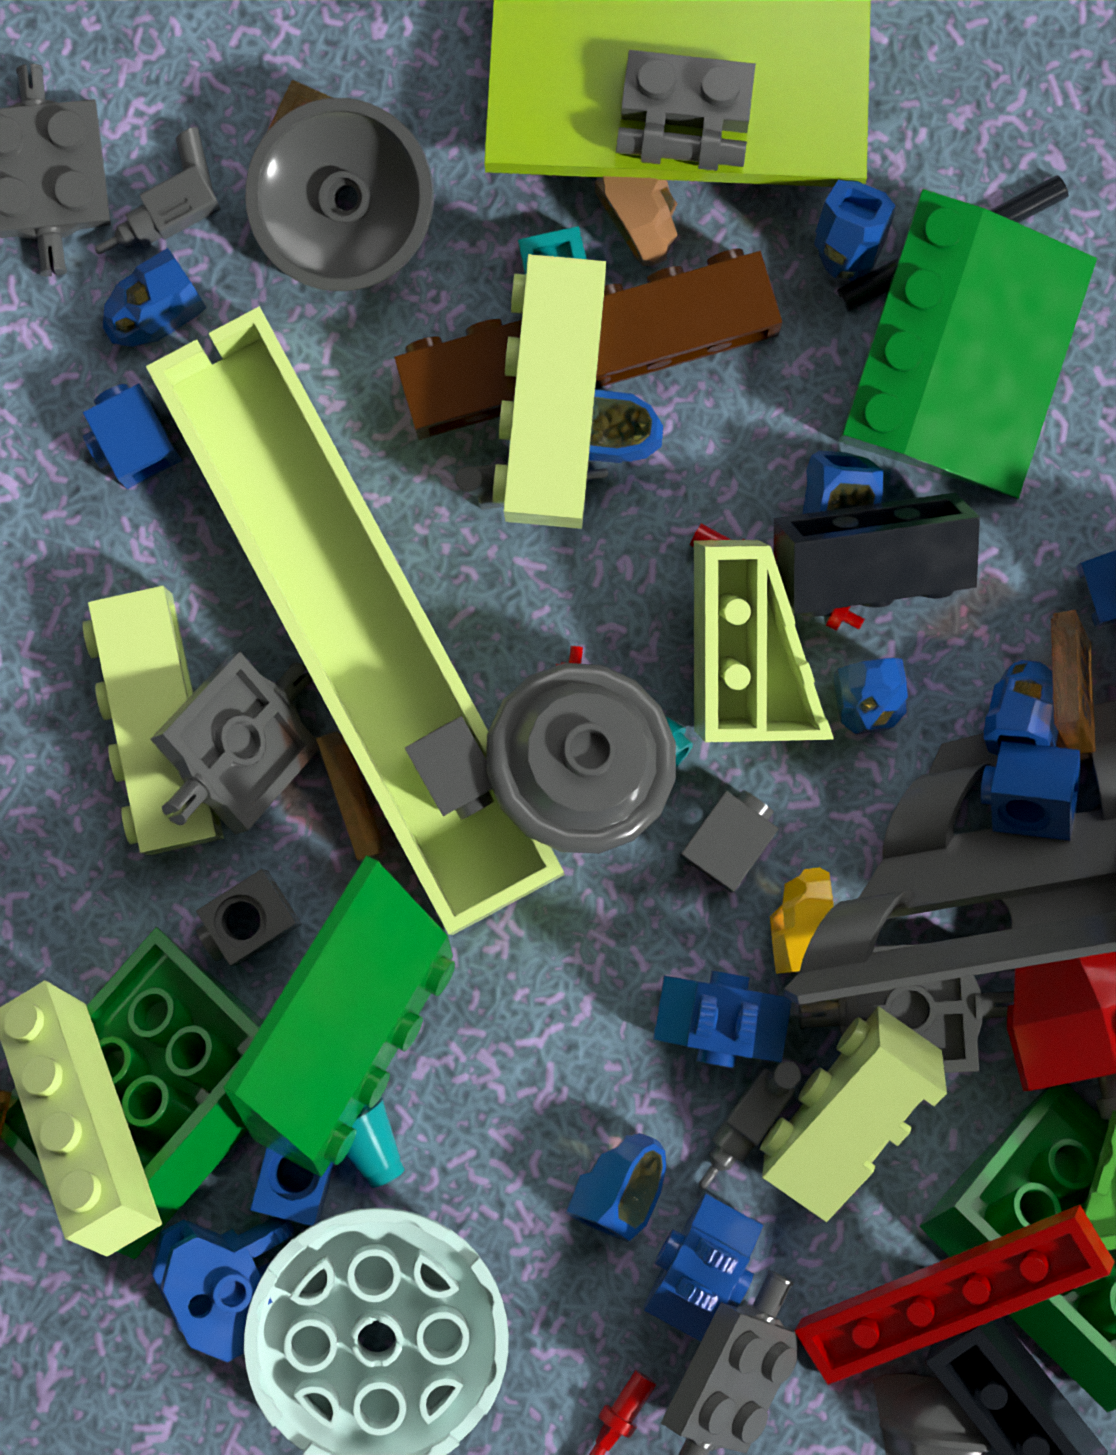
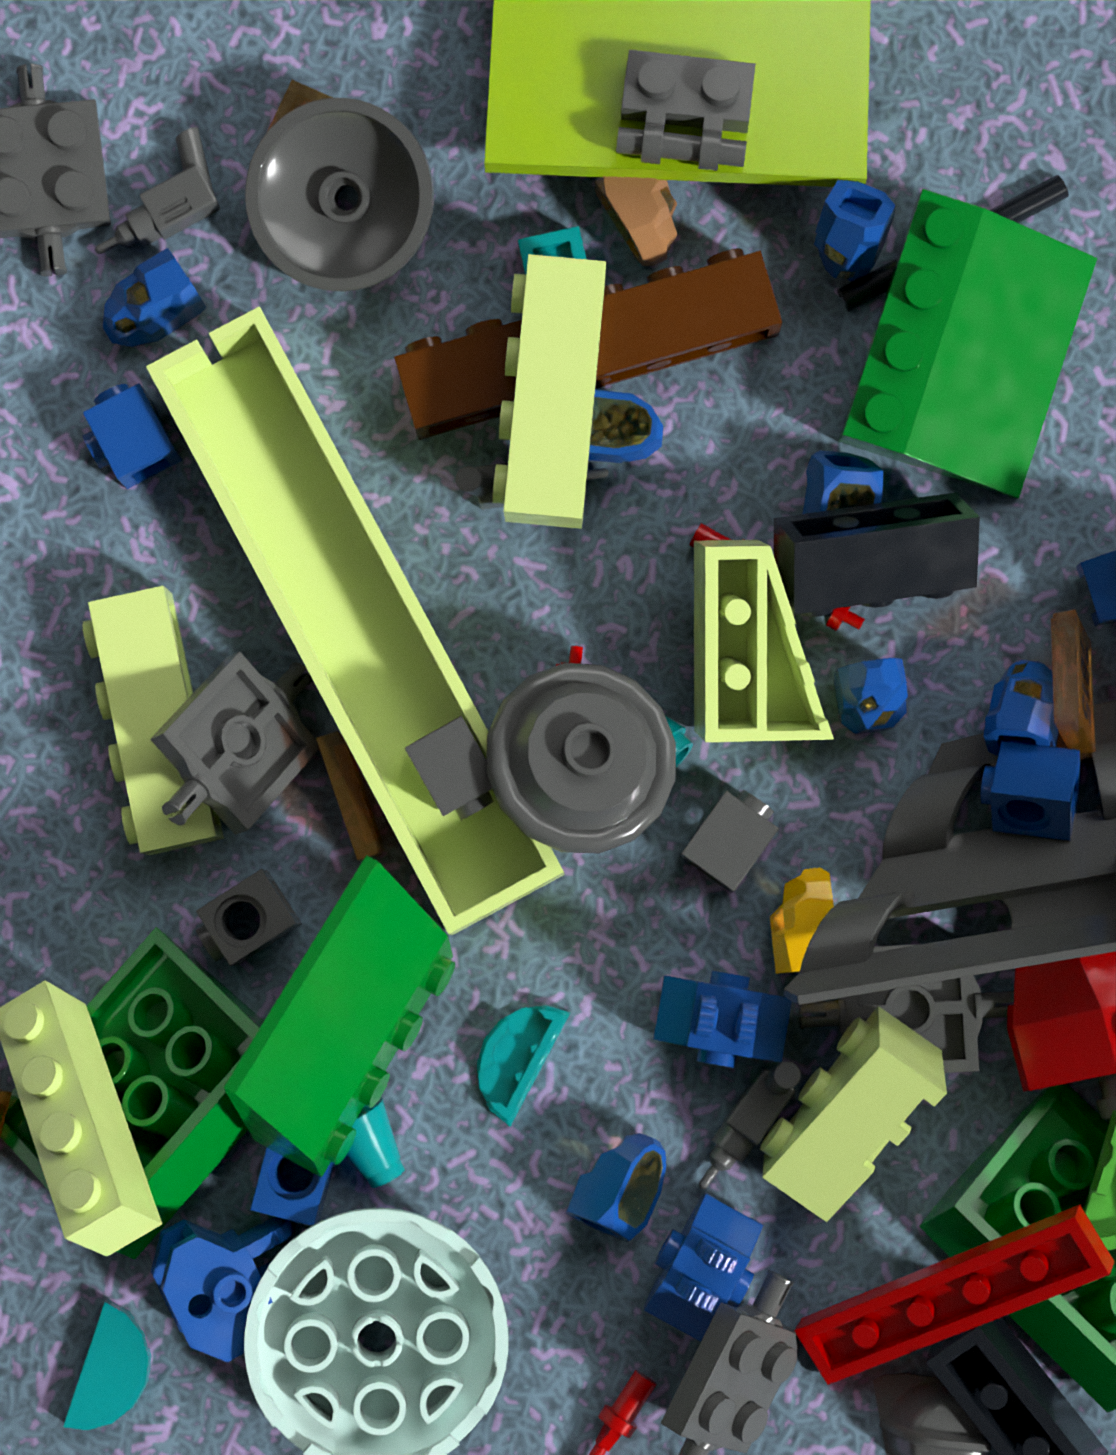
(112, 1372): none -> teal tile
(514, 1056): none -> teal tile

